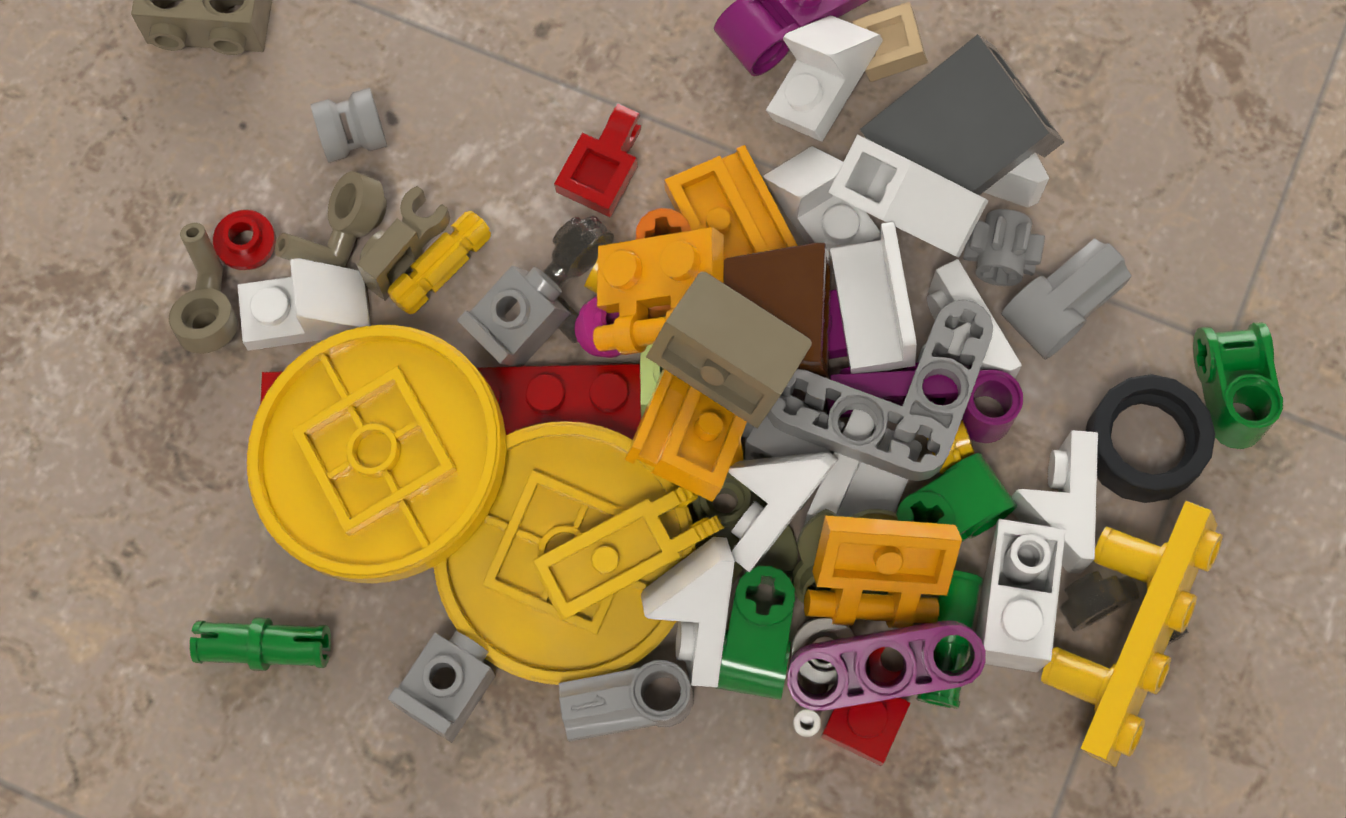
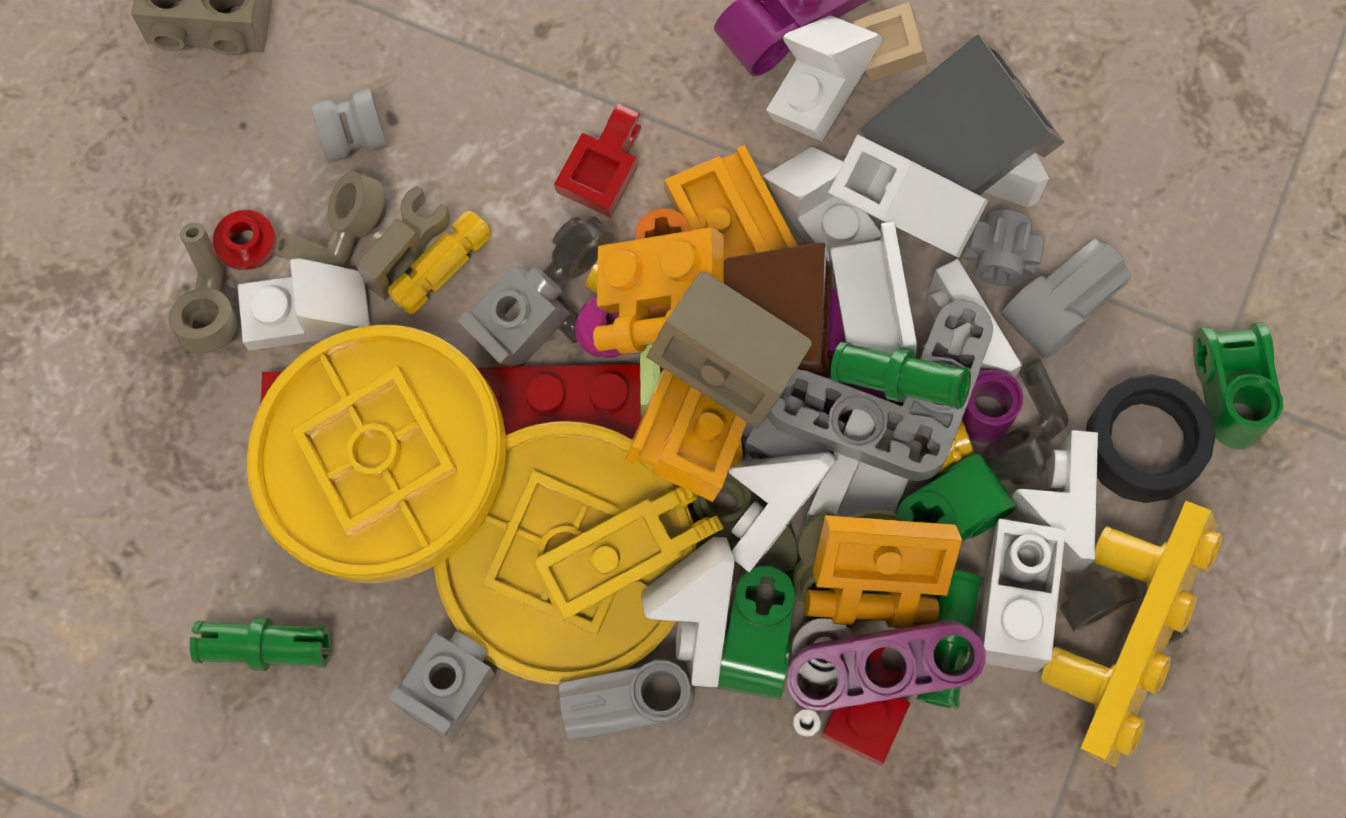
(901, 375): none -> green pin
(1023, 452): none -> clear smoke plate

